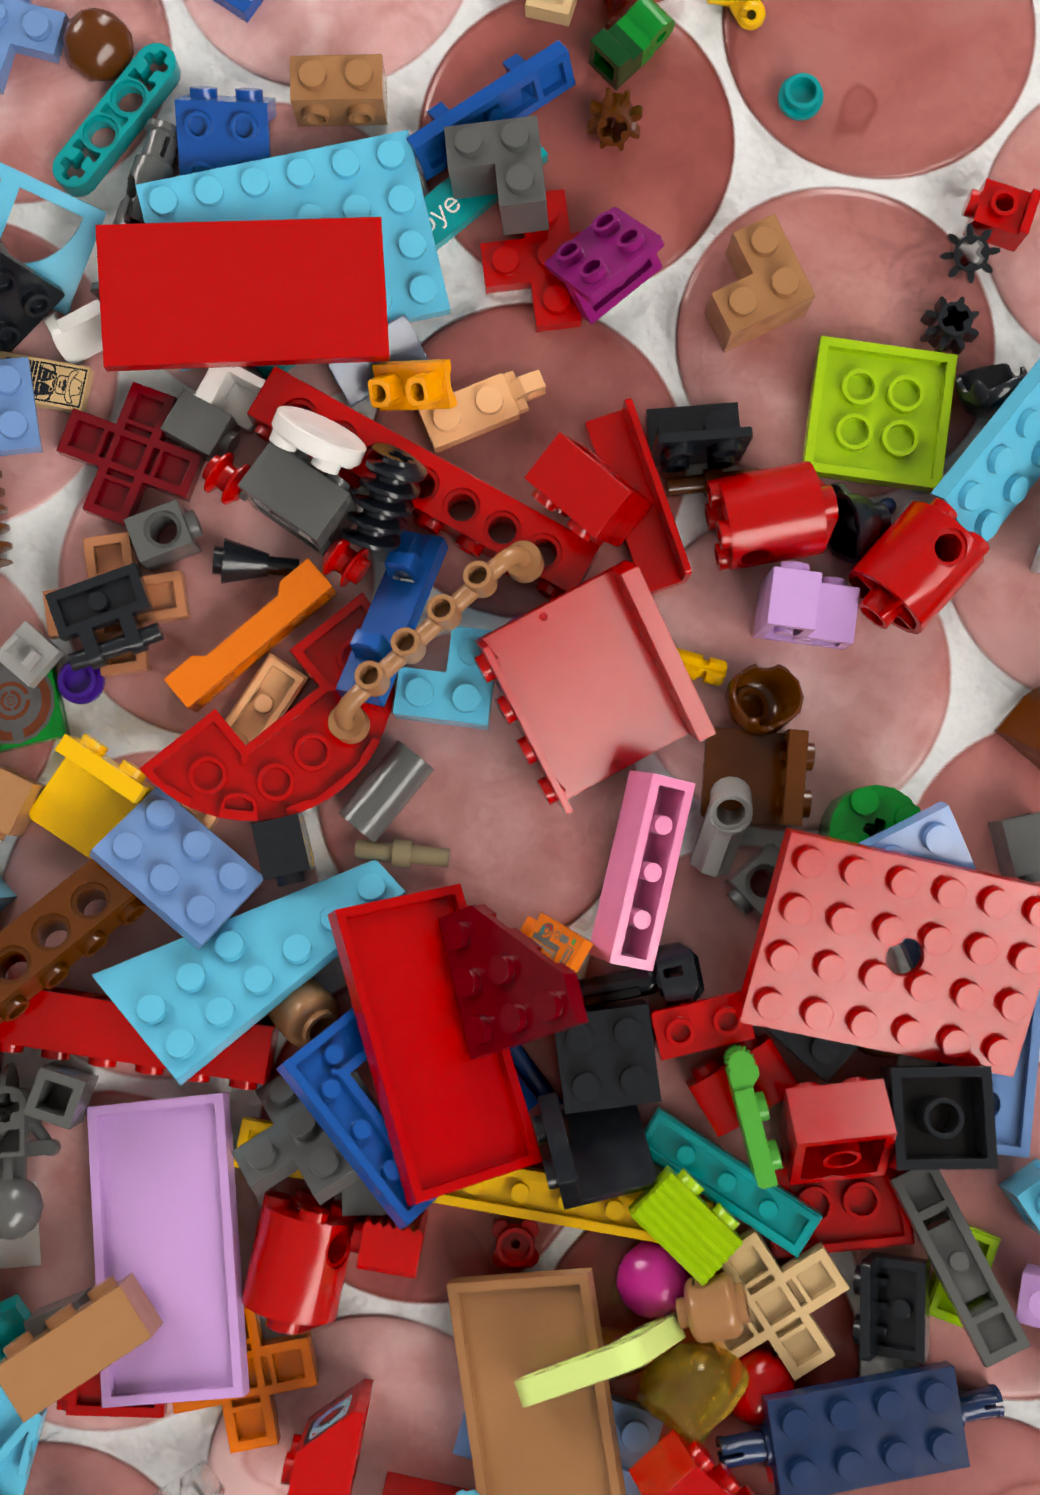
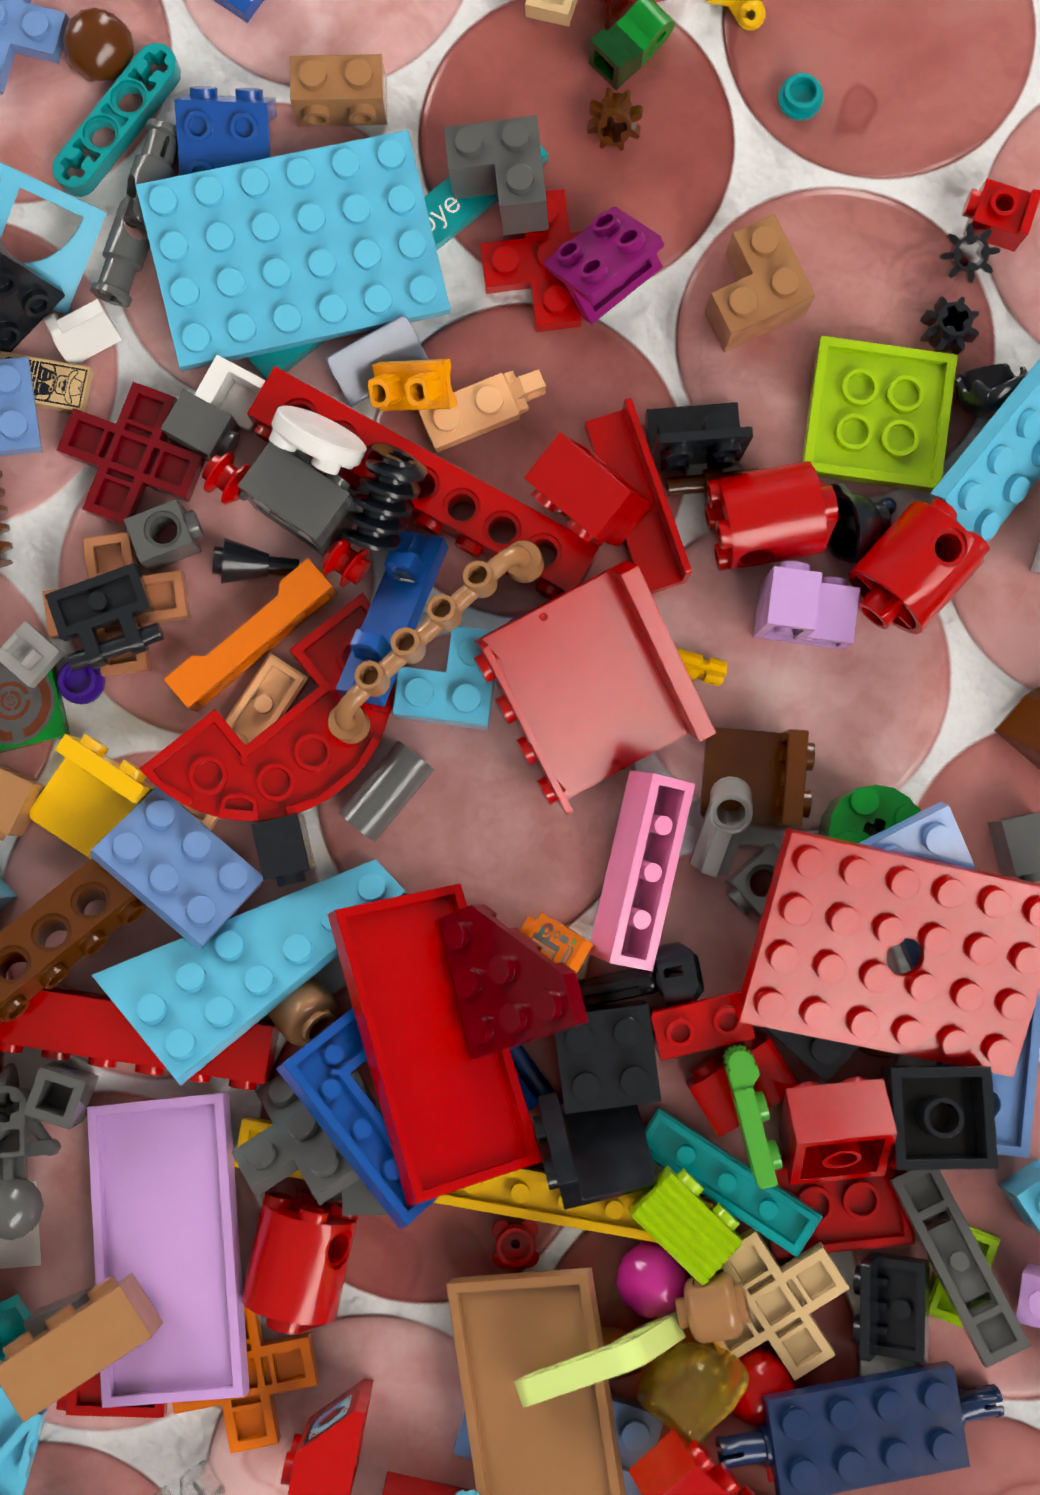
(242, 293): red tile -> none
(386, 1247): red brick -> none
(402, 853): dark tan bar -> none
(514, 95): blue hinge -> none
(764, 698): reddish brown hair -> none

